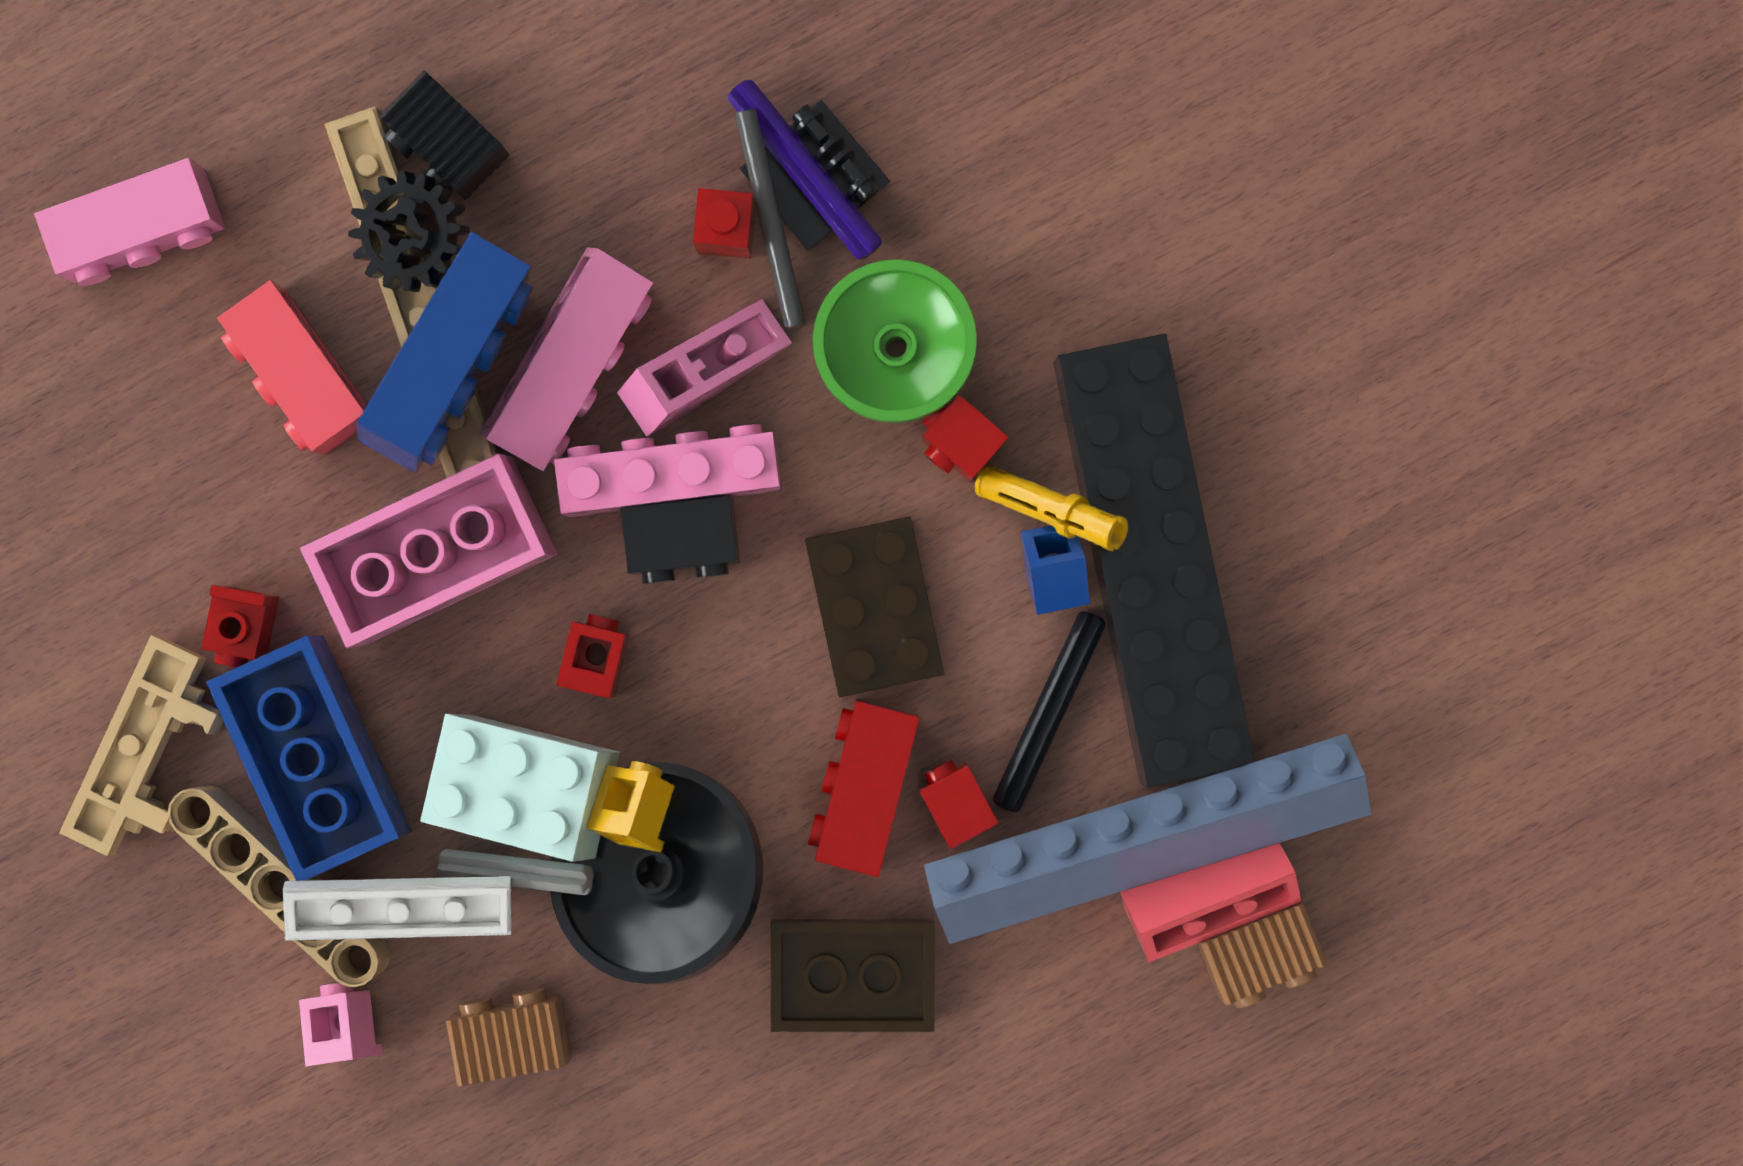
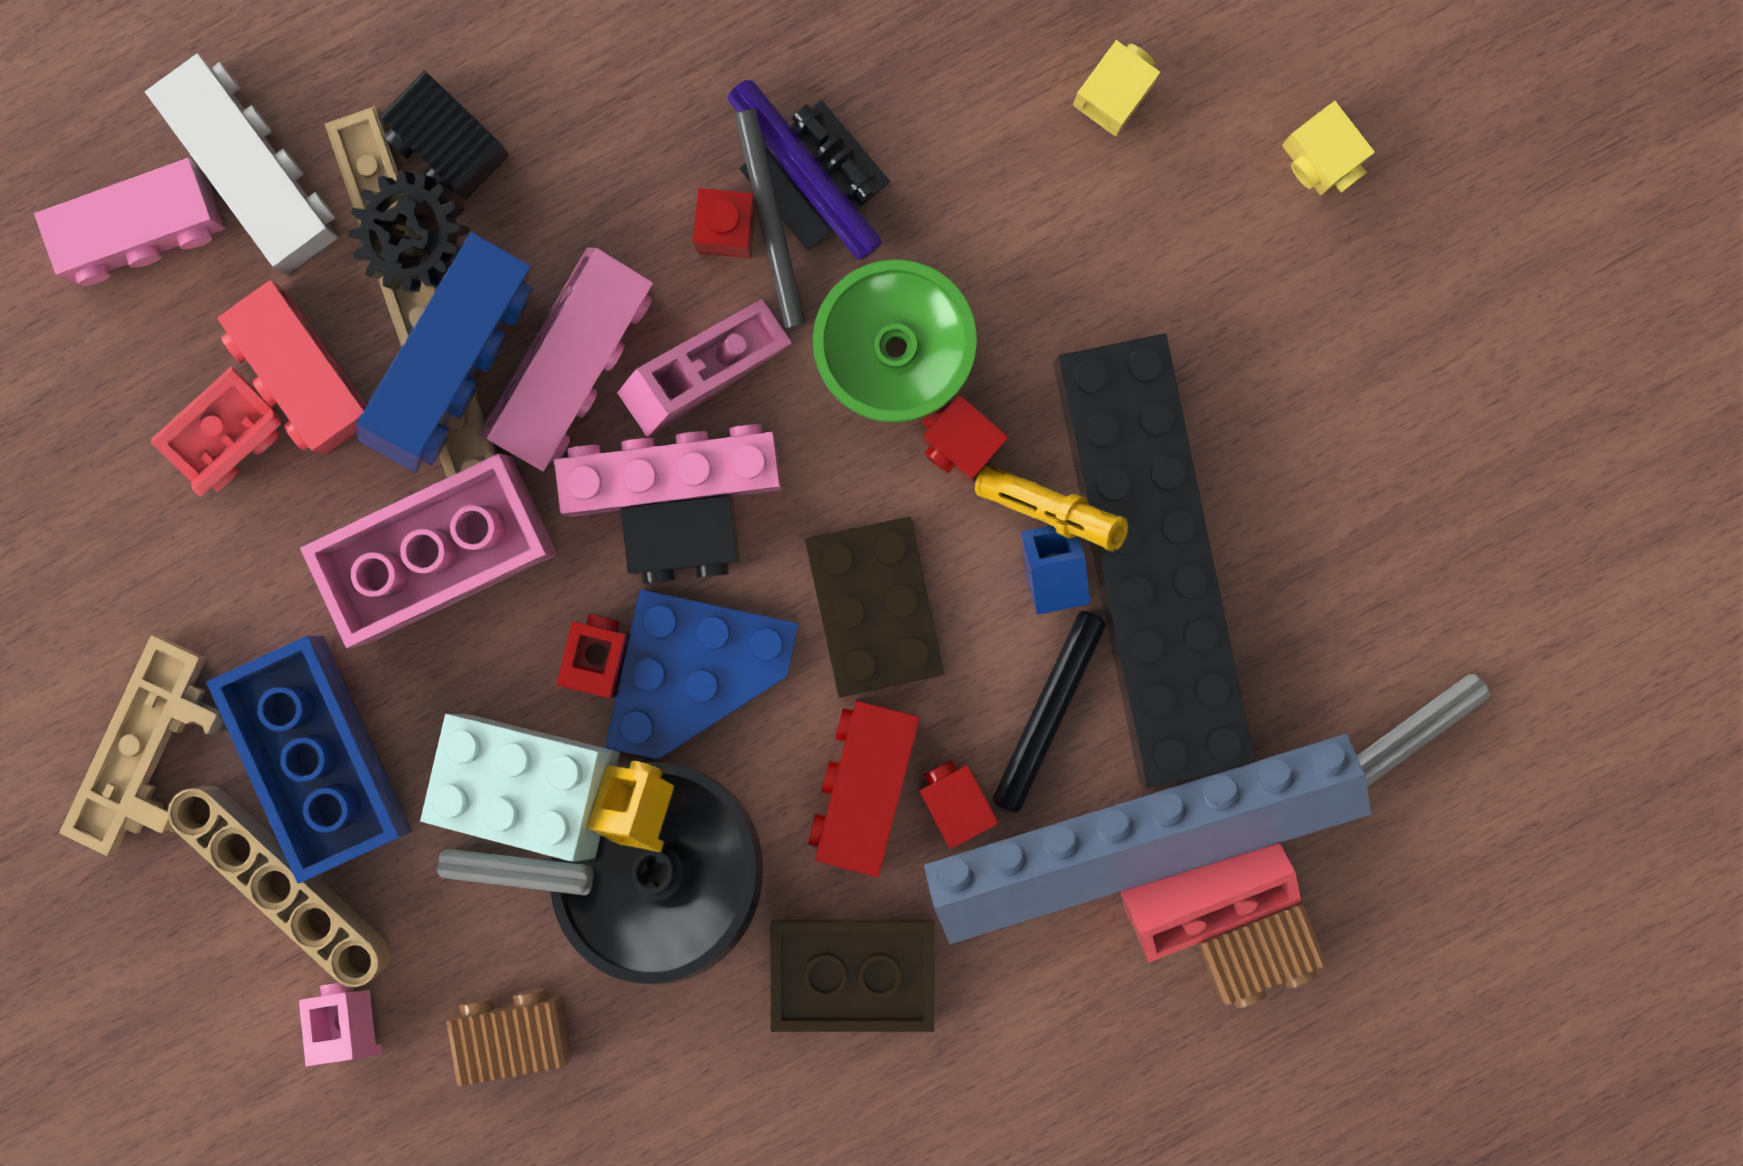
(218, 432): none -> coral bracket
(242, 163): none -> white brick
(253, 611): red brick -> none
(397, 908): white tile -> none
(690, 669): none -> blue plate
(1117, 86): none -> light yellow brick
(1328, 151): none -> light yellow brick
(1423, 727): none -> light grey axle

